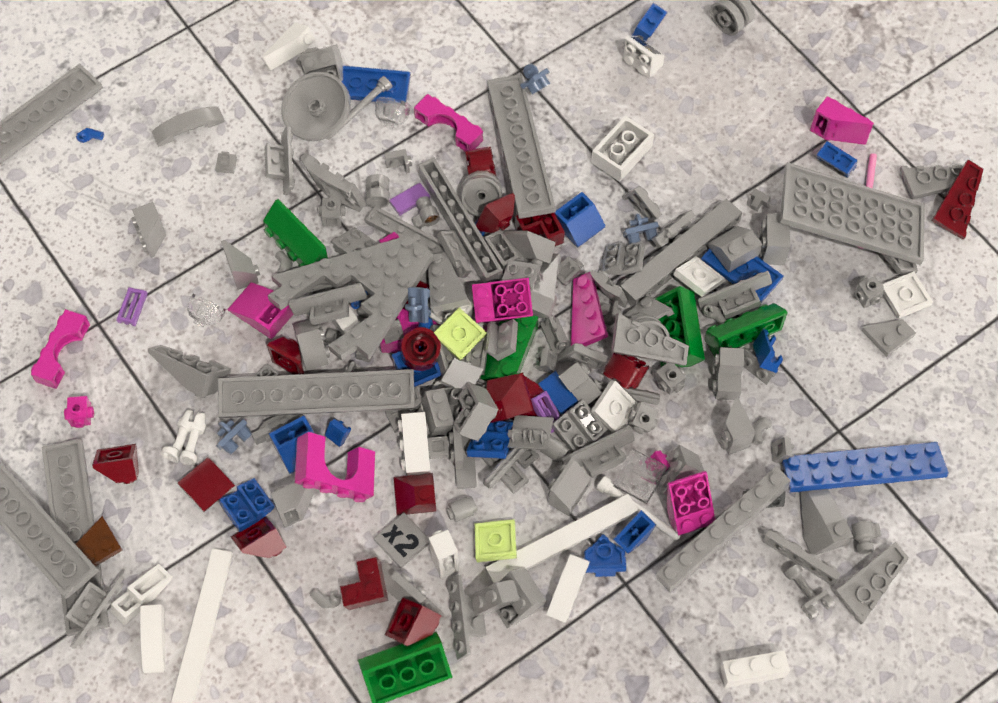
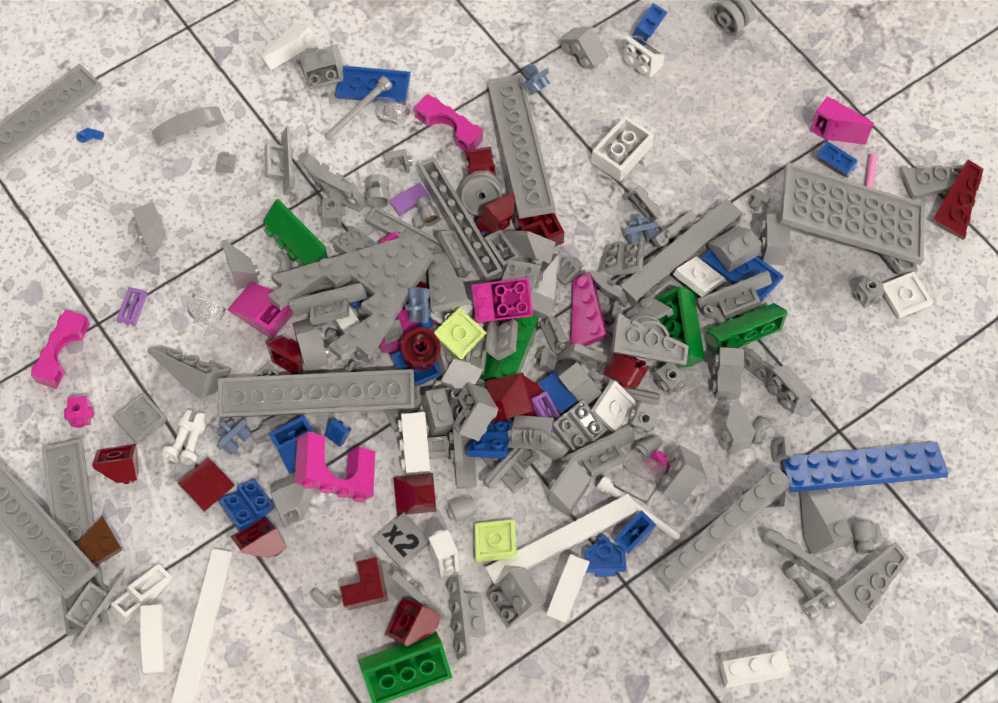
(140, 418): none -> light grey tile
(316, 106): light grey dish -> none
(494, 597): light grey brick -> none
(580, 219): blue slope -> none
(586, 45): none -> light grey brick
(649, 445): none -> light grey cone
(690, 503): dark pink slope -> none
(765, 352): blue hinge -> none
(788, 388): none -> light grey slope
(889, 335): light grey wing -> none

